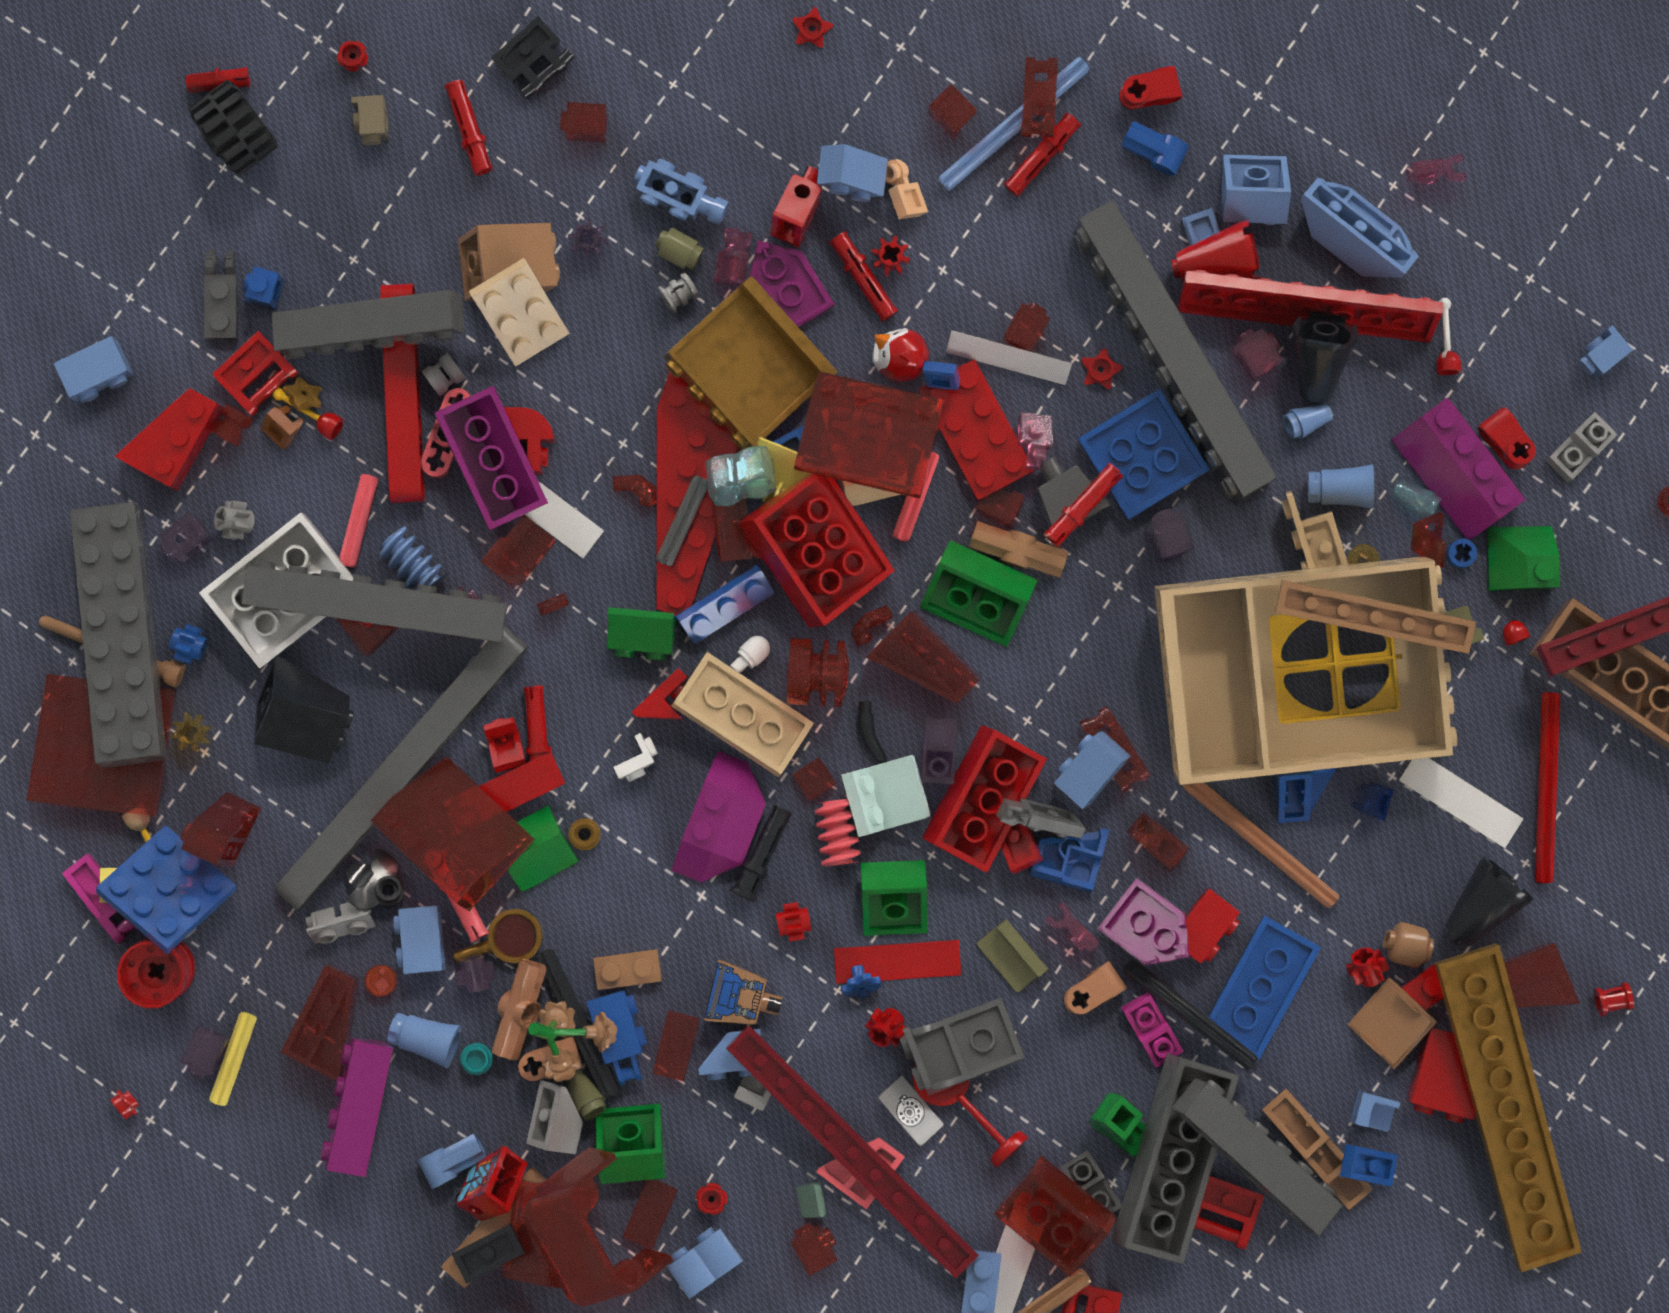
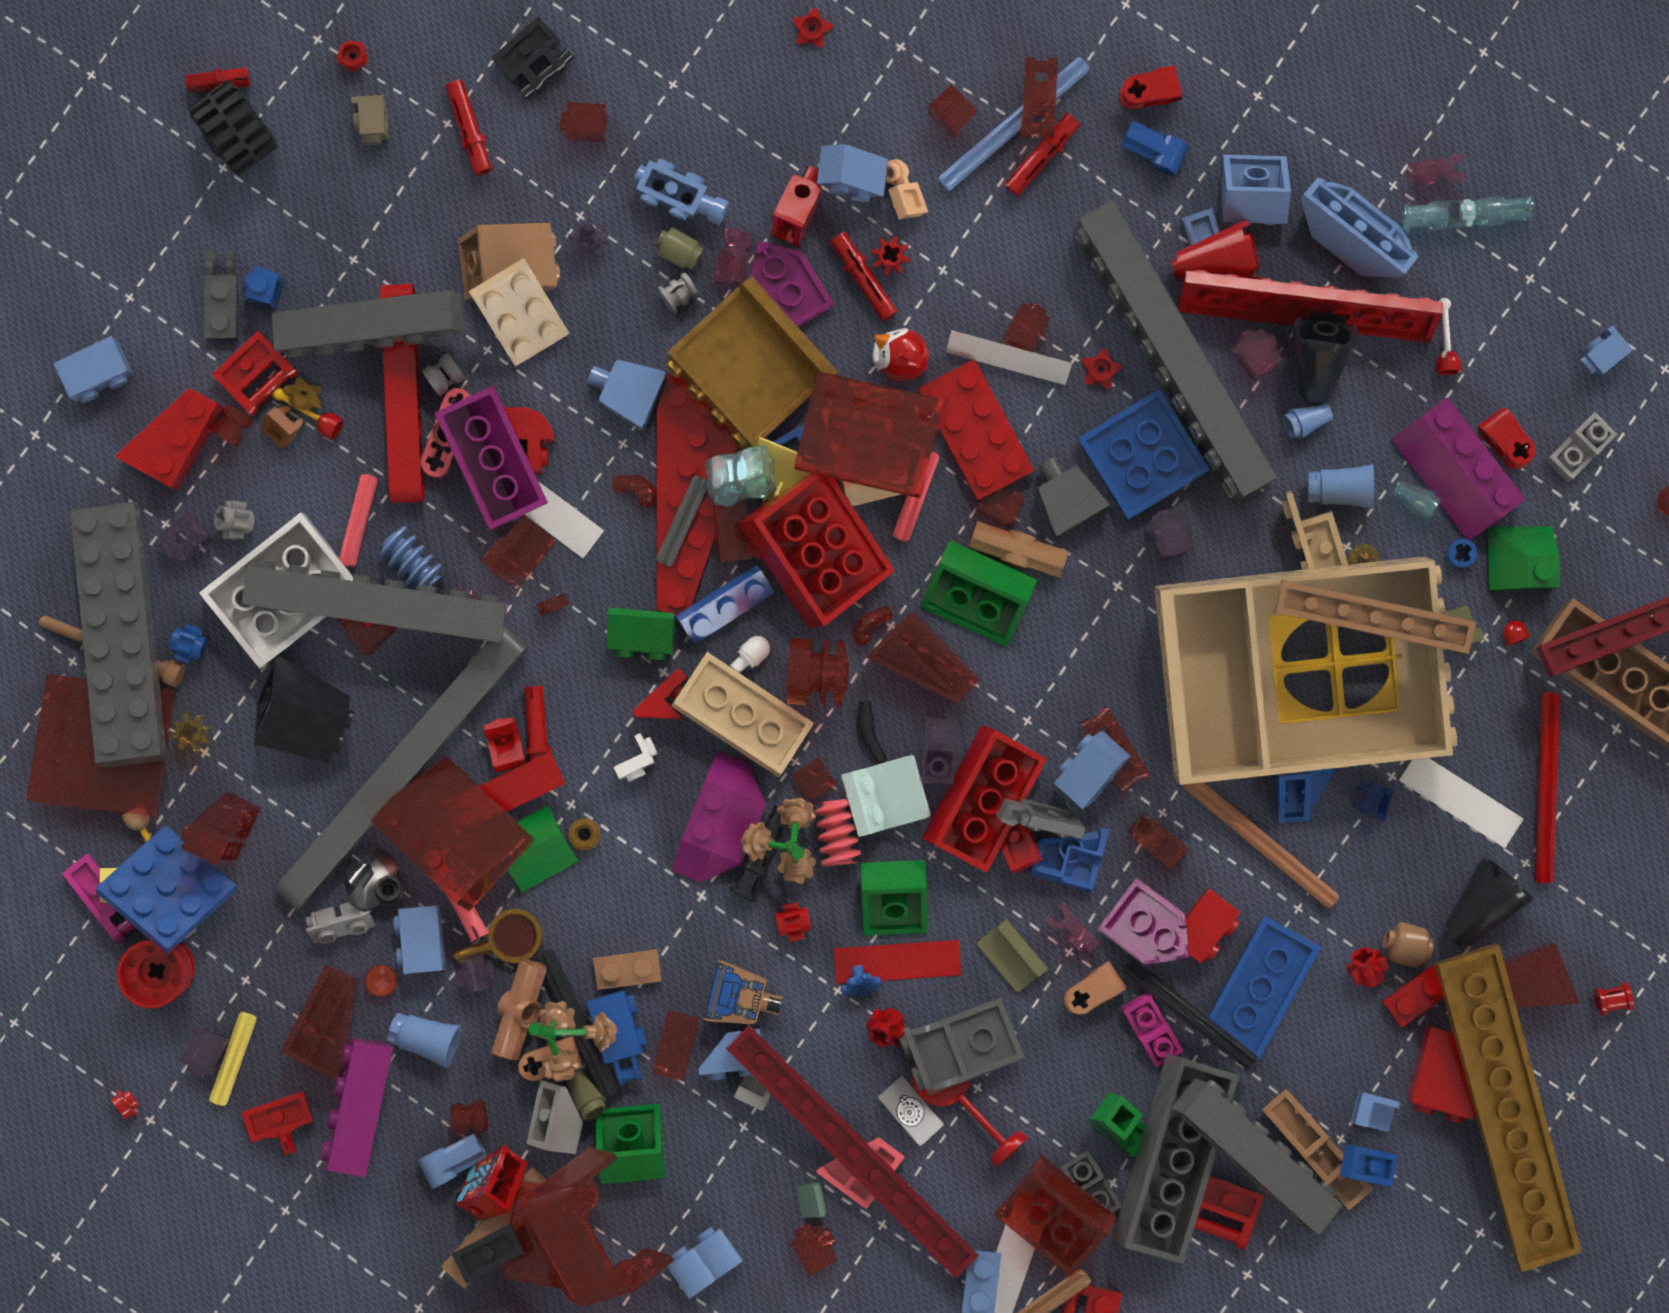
(279, 1119): none -> red plate
(469, 1117): none -> clear red wheel
(476, 1059): teal plate -> none
(629, 390): none -> medium blue torso
(650, 1213): clear red tile -> none
(705, 1205): red plate -> none
(796, 862): none -> medium nougat plant
(941, 375): blue tile -> none
(1036, 435): clear pink plate -> none
(1076, 513): red pin -> none
(1392, 1023): medium nougat piece -> none
(1429, 543): clear red bracket -> none
(1485, 212): none -> clear light blue piece

